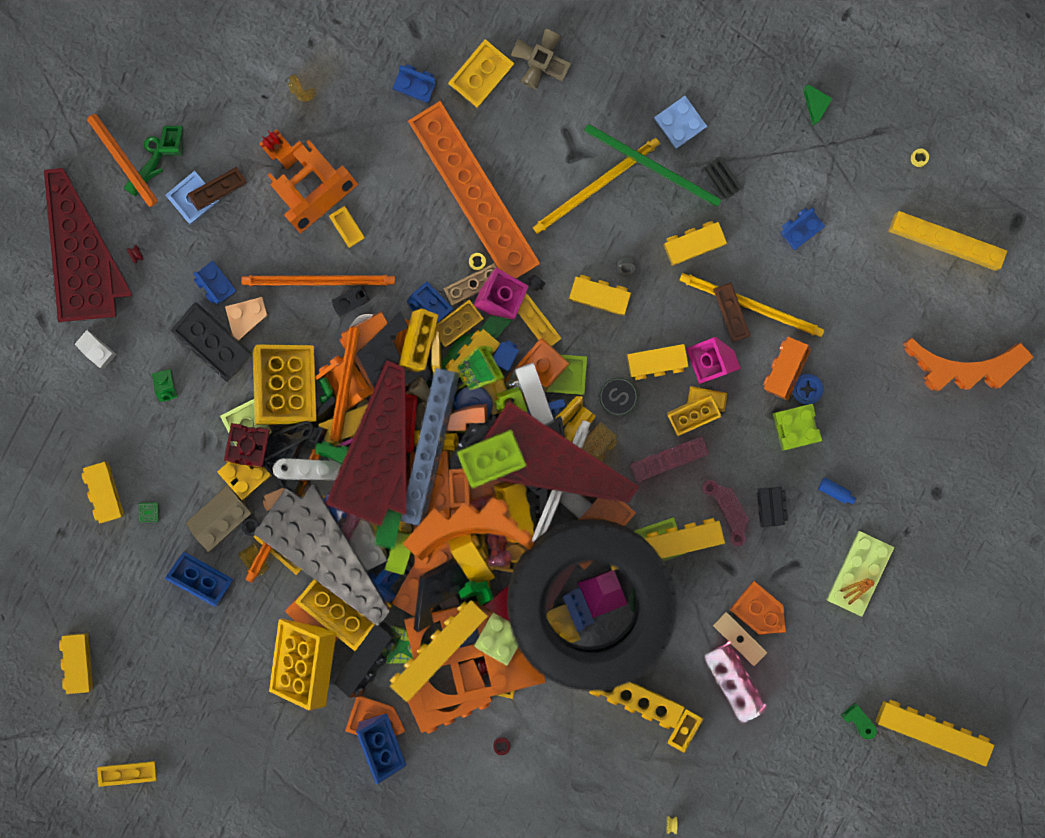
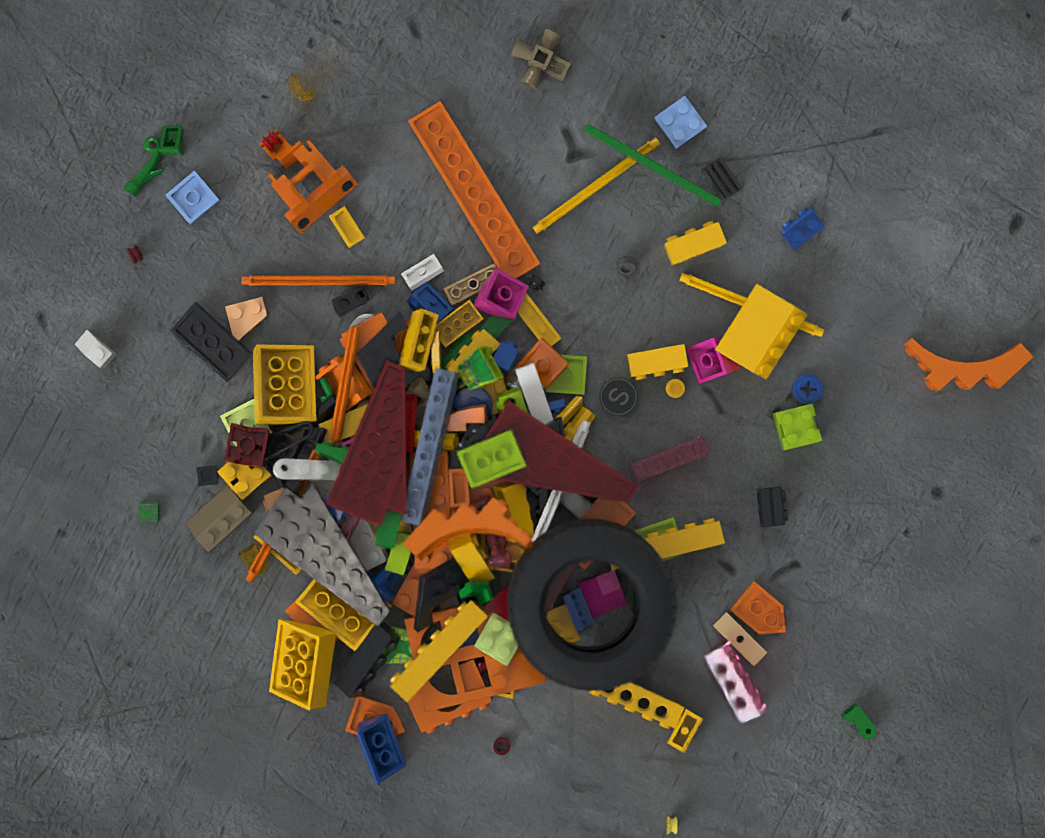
(76, 663): yellow brick -> none
(82, 265): dark red wing -> none
(102, 492): yellow brick -> none
(122, 160): orange axle -> none
(127, 773): yellow plate -> none
(164, 385): green bracket -> none
(199, 579): blue slope -> none
(207, 475): none -> black plate
(215, 283): blue bracket -> none
(217, 188): reddish brown tile -> none
(244, 526): black bush -> none
(415, 83): blue bracket -> none
(422, 272): none -> white plate
(471, 262): light yellow bush -> none
(481, 73): yellow plate -> none
(599, 441): clear yellow brick -> none
(600, 295): yellow brick -> none
(675, 388): none -> yellow plate
(694, 414): yellow piece -> none
(719, 397): yellow tile -> none
(731, 509): clear pink plate -> none
(732, 312): reddish brown tile -> none
(761, 331): none -> yellow slope
(787, 368): orange brick -> none
(816, 102): green slope -> none
(836, 491): blue cylinder -> none
(863, 586): clear orange piece -> none
(864, 560): yellowish green plate -> none
(918, 152): light yellow bush -> none
(935, 733): yellow brick -> none
(947, 240): yellow brick -> none

